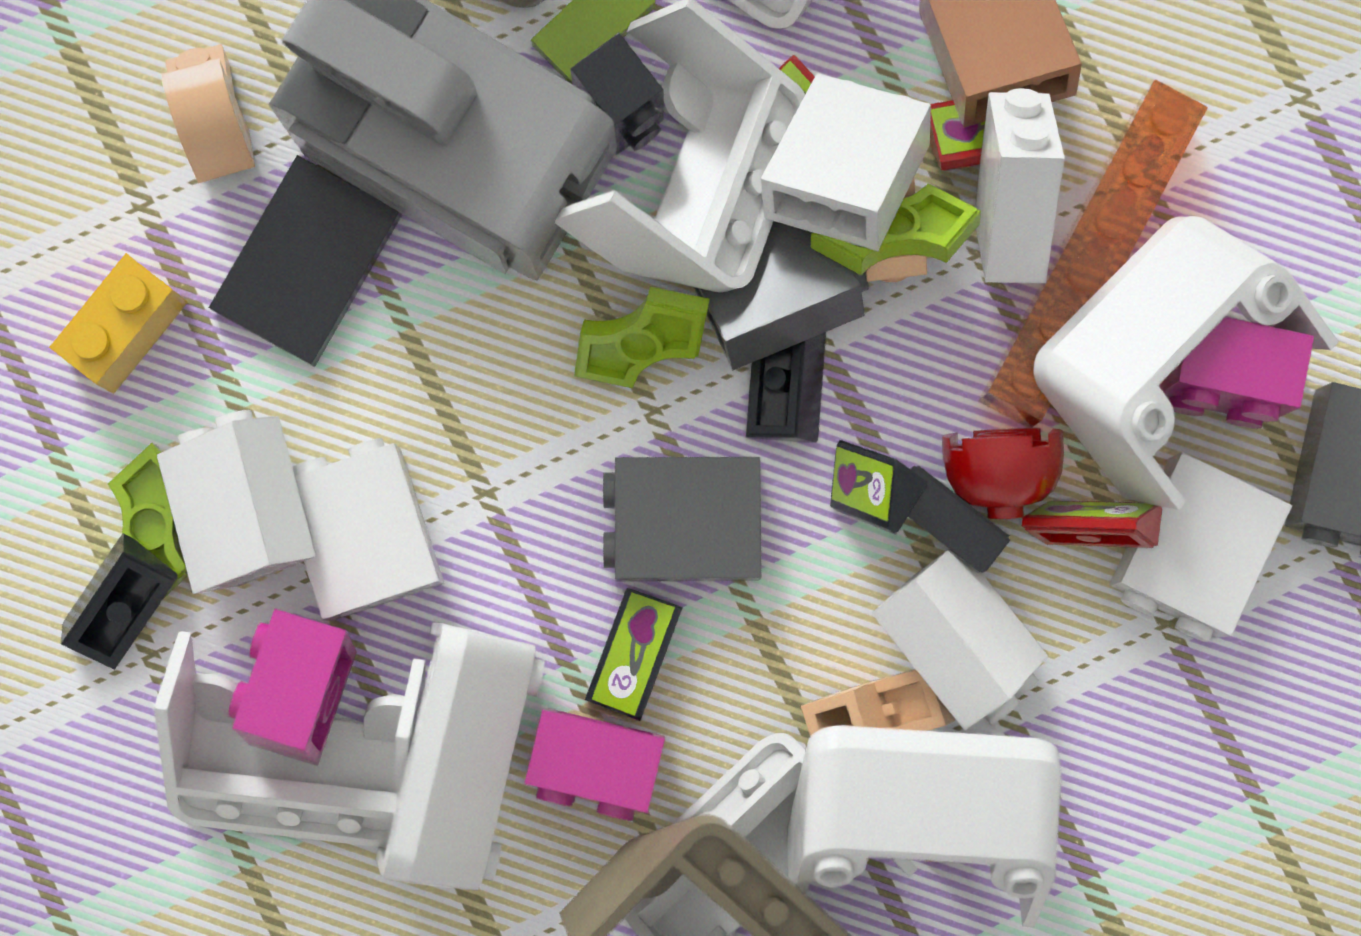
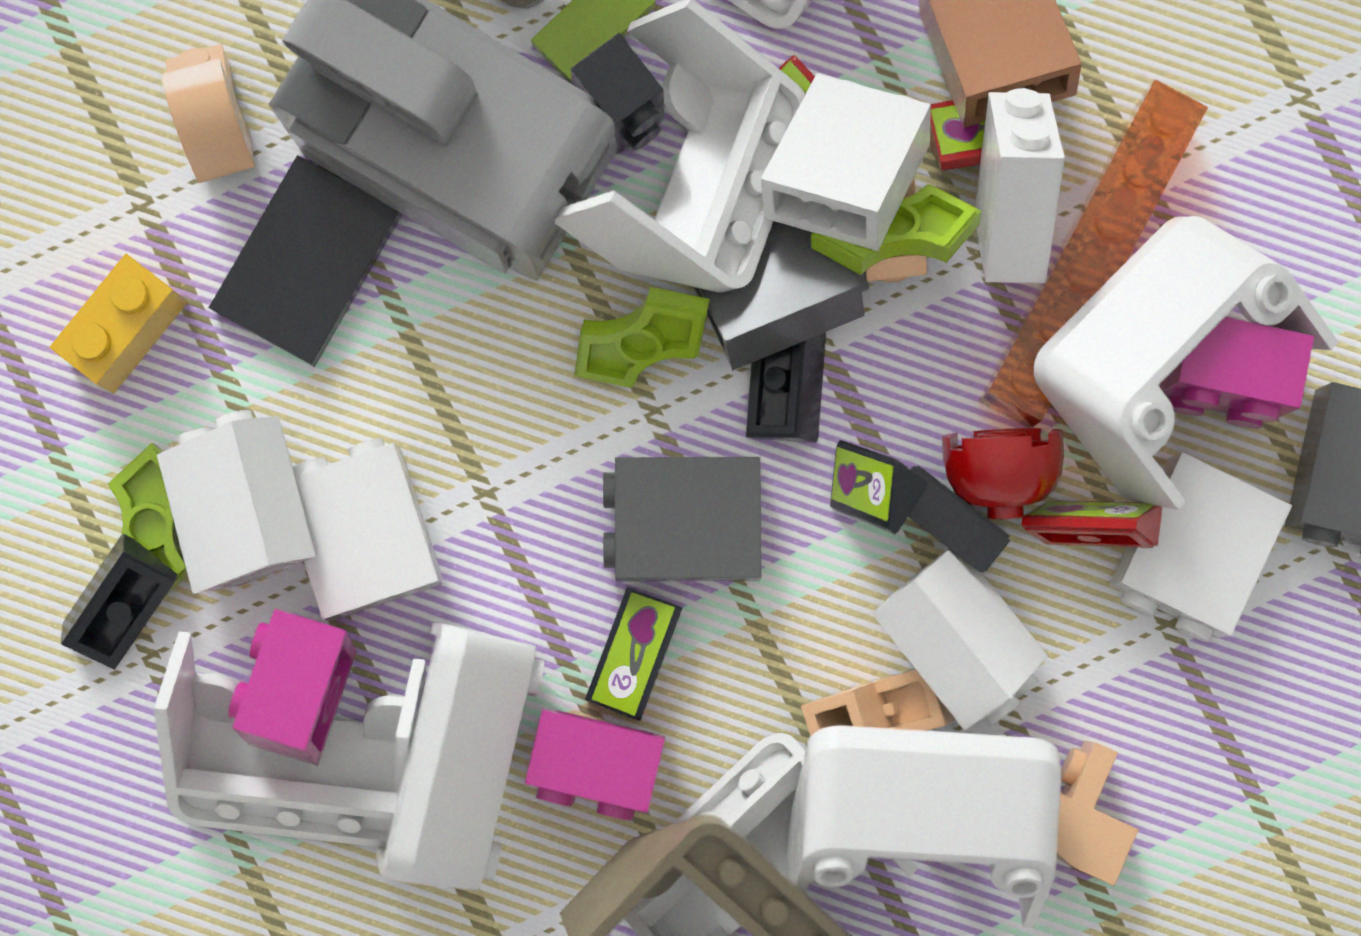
(1085, 835): none -> light nougat brick

